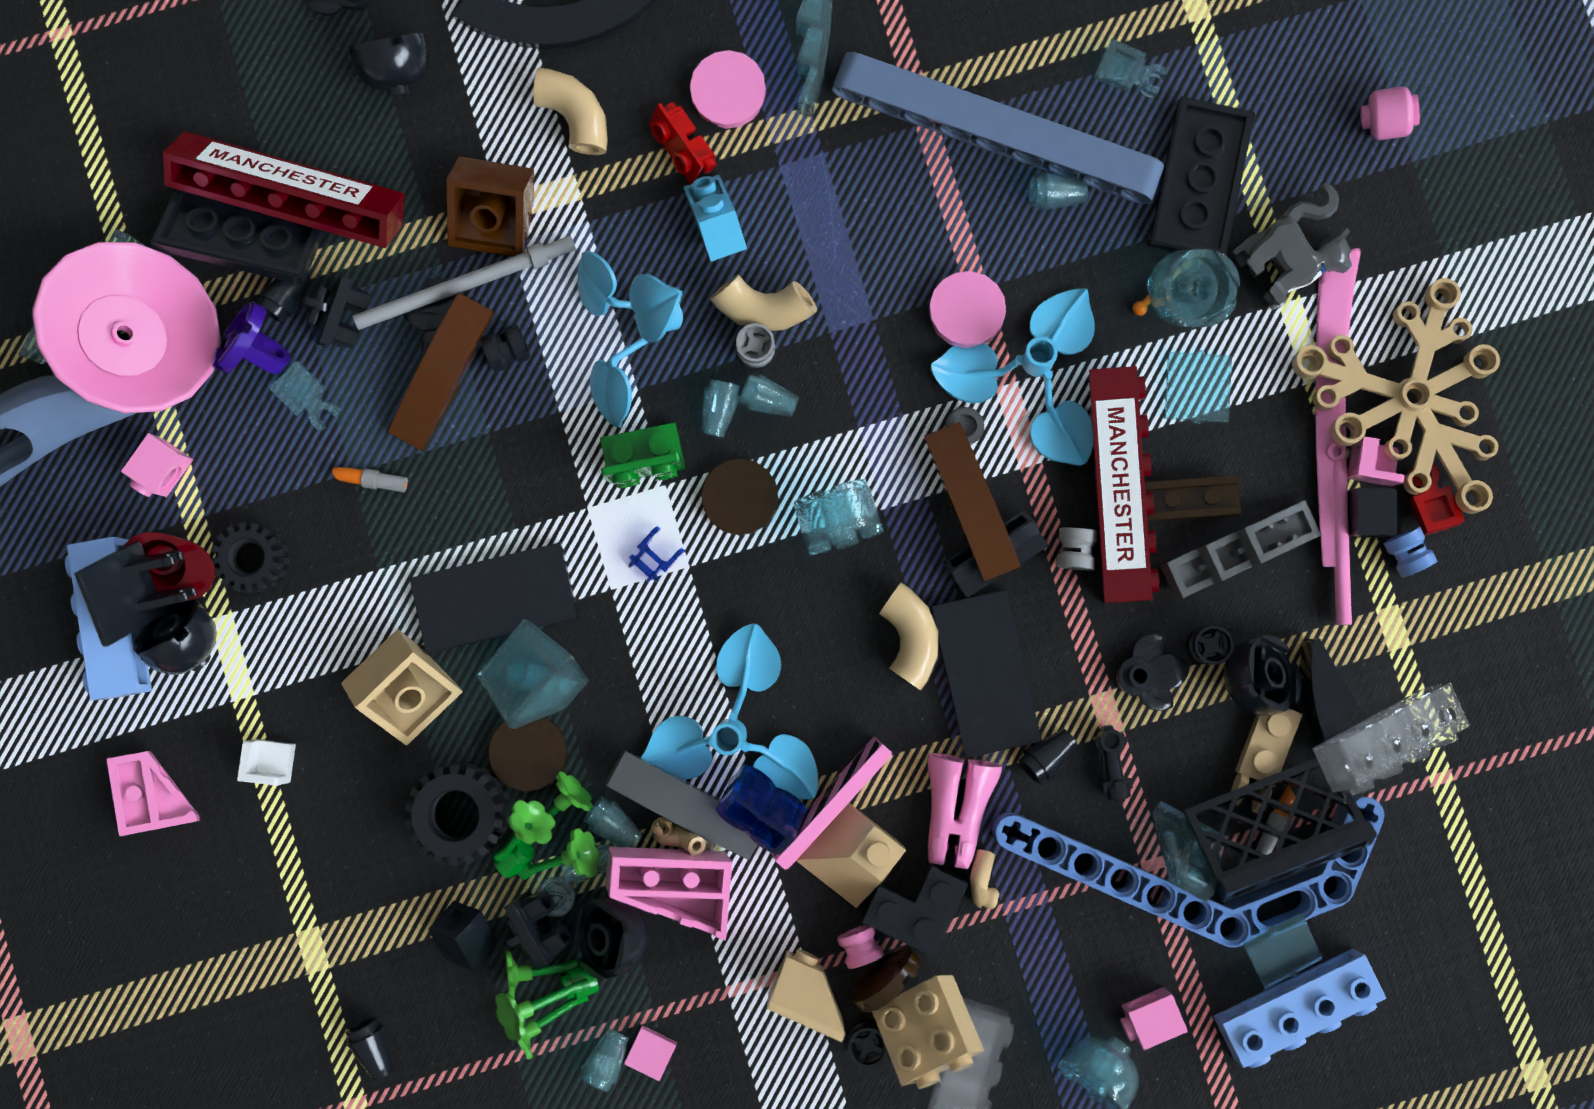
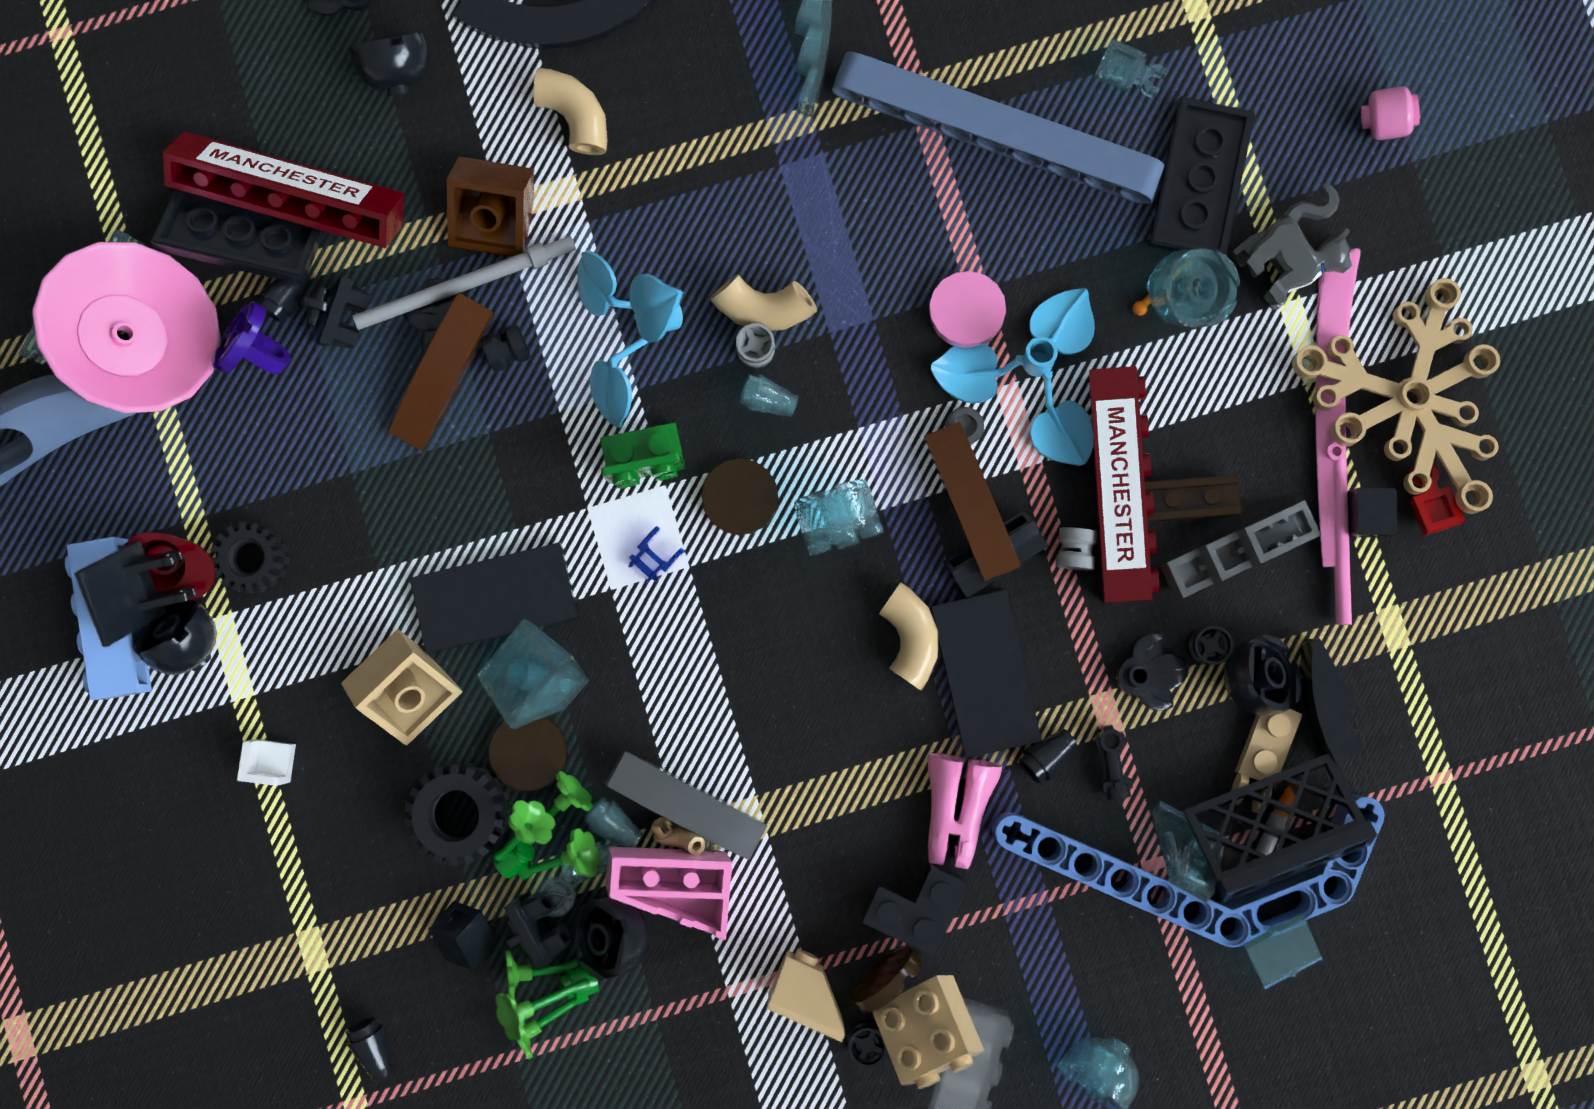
(146, 795): bright pink wing -> none
(156, 466): bright pink brick -> none
(301, 392): clear light blue plate -> none
(371, 478): light grey piece -> none
(605, 1061): clear light blue cone -> none
(650, 1053): bright pink tile -> none
(670, 128): red hinge -> none
(678, 742): medium azure plant -> none
(715, 217): medium azure slope -> none
(719, 406): clear light blue cone -> none
(728, 89): bright pink tile -> none
(761, 809): clear blue brick -> none
(835, 798): bright pink tile -> none
(852, 855): tan slope -> none
(860, 946): bright pink wheel -> none
(979, 880): tan arm -> none
(1056, 191): clear light blue cone -> none
(1152, 1019): bright pink brick -> none
(1198, 387): clear light blue piece -> none
(1300, 1008): light blue brick -> none
(1371, 465): bright pink panel -> none
(1391, 738): clear brick -> none
(1413, 560): medium blue wheel -> none

